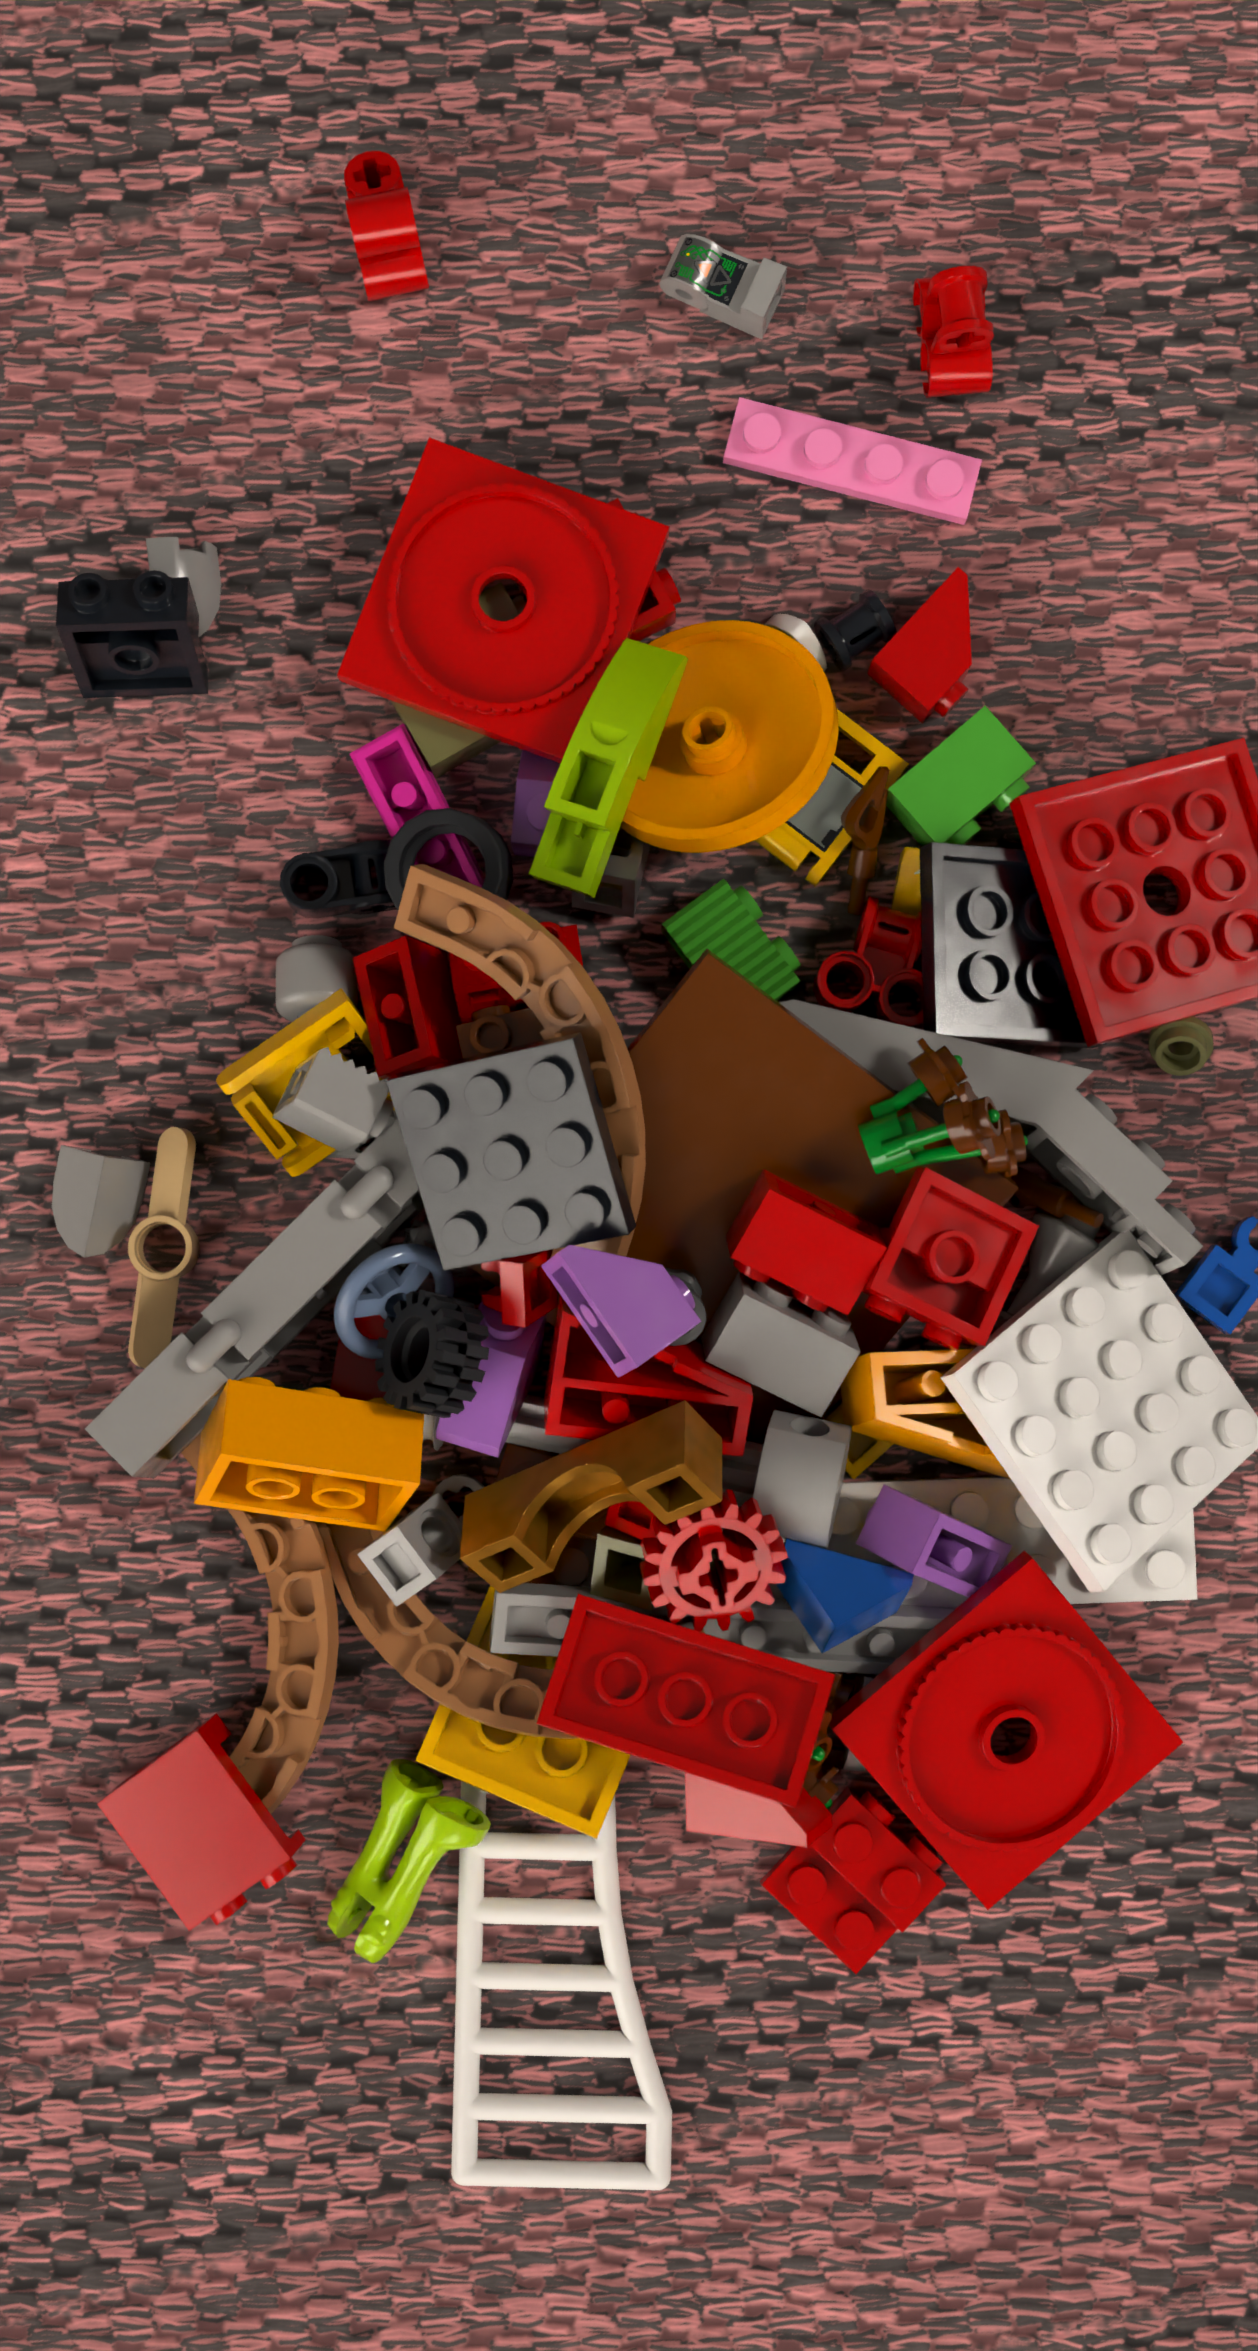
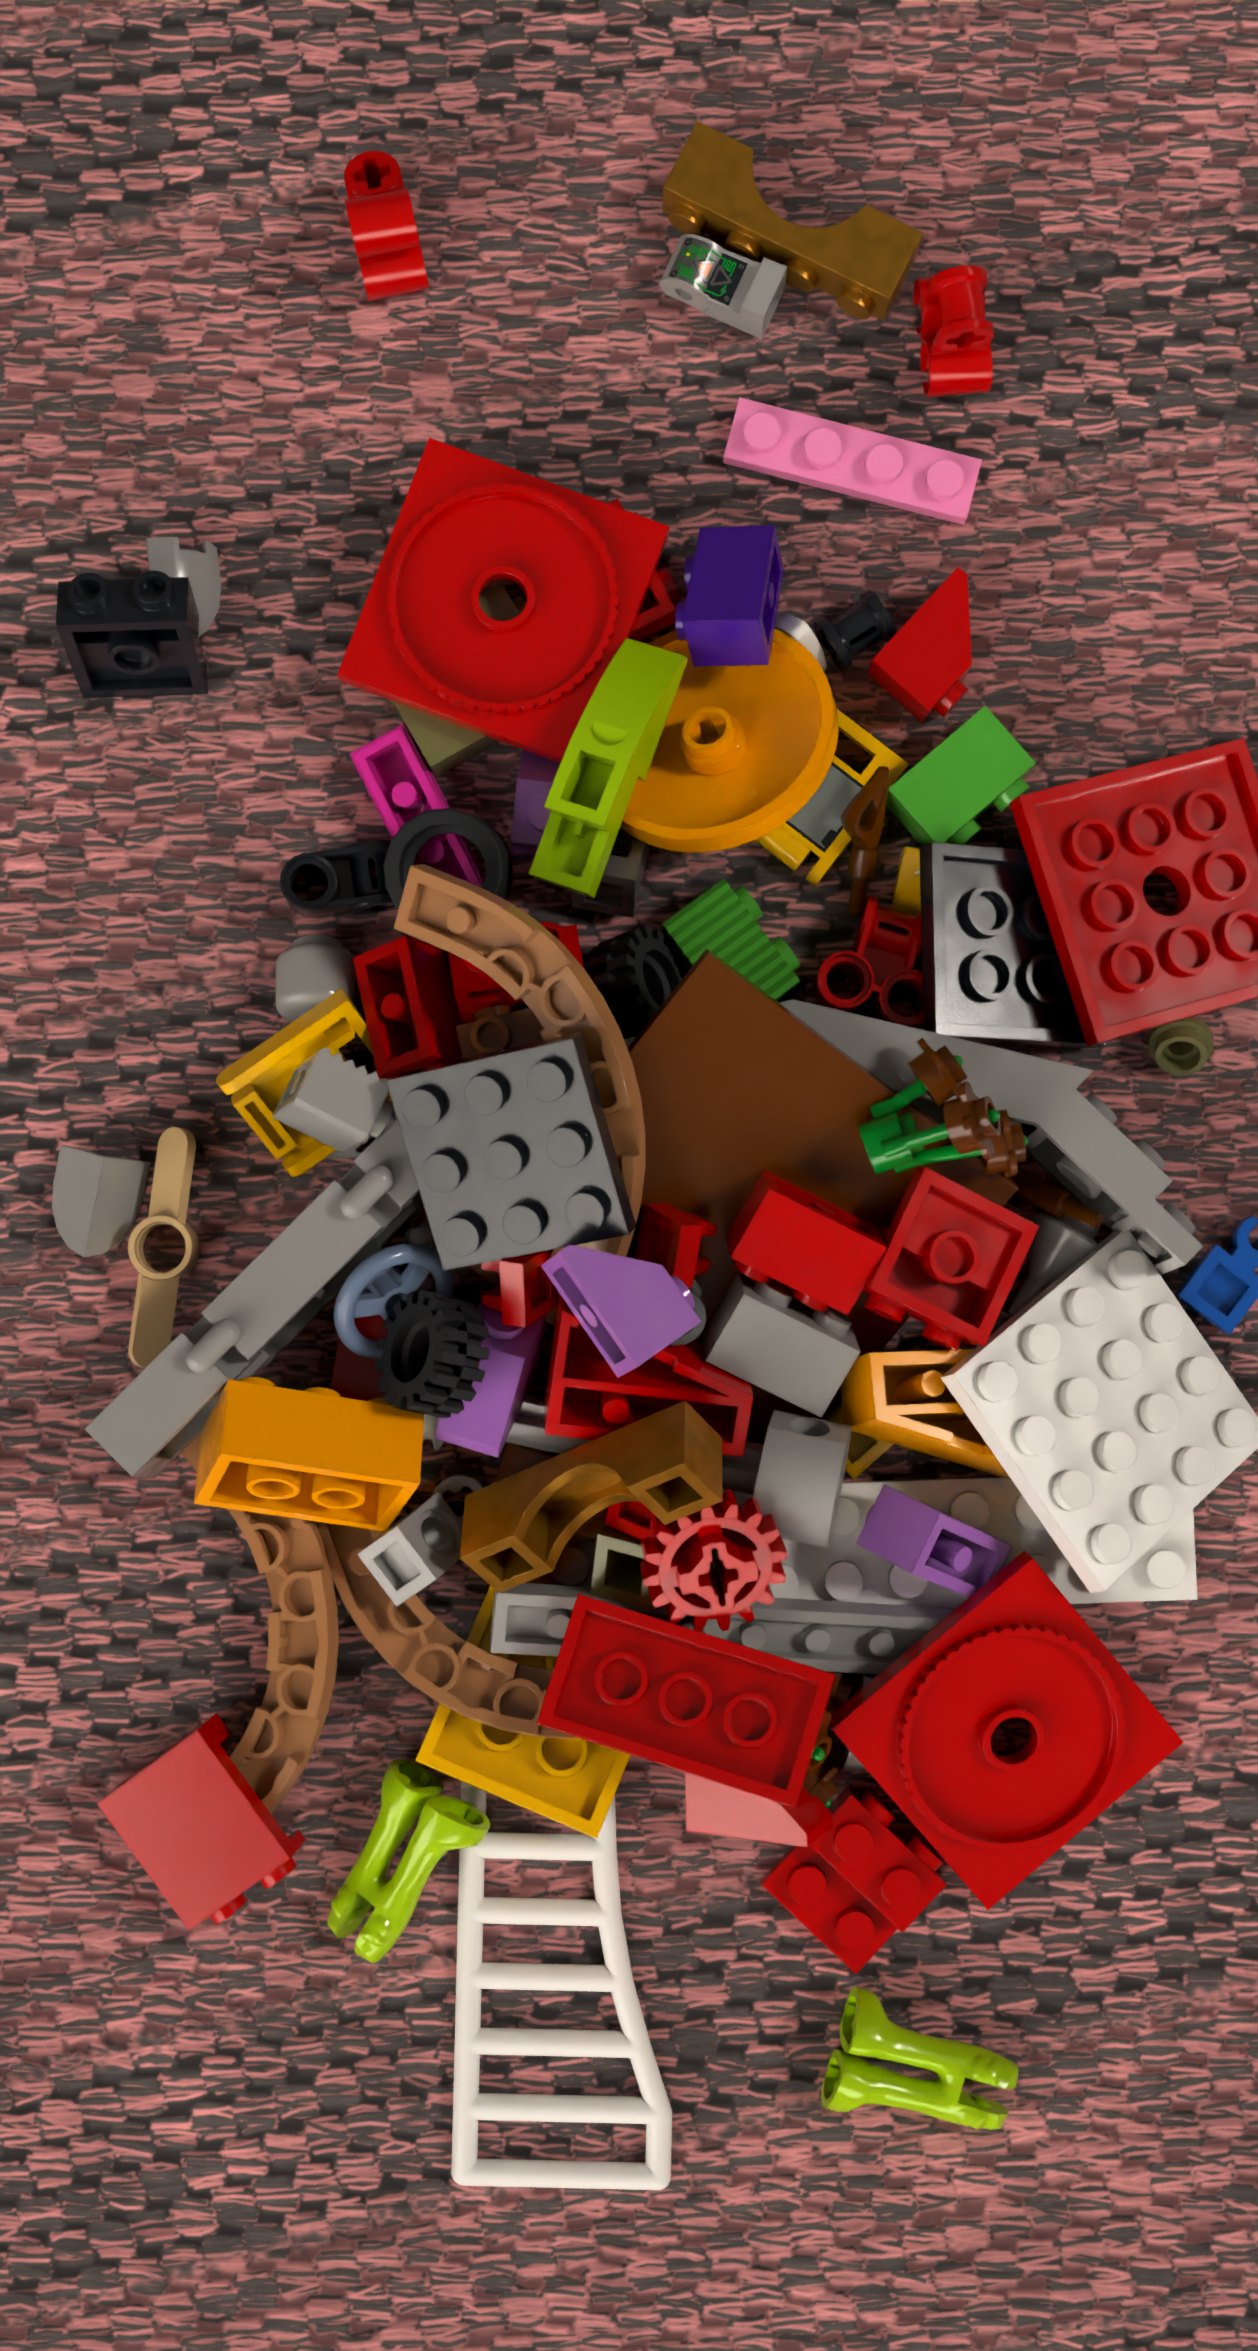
(635, 975): none -> black tyre
(673, 1240): none -> red tile
(731, 596): none -> dark purple brick
(838, 1592): blue slope -> none
(854, 260): none -> pearl gold arch
(871, 2034): none -> lime piece

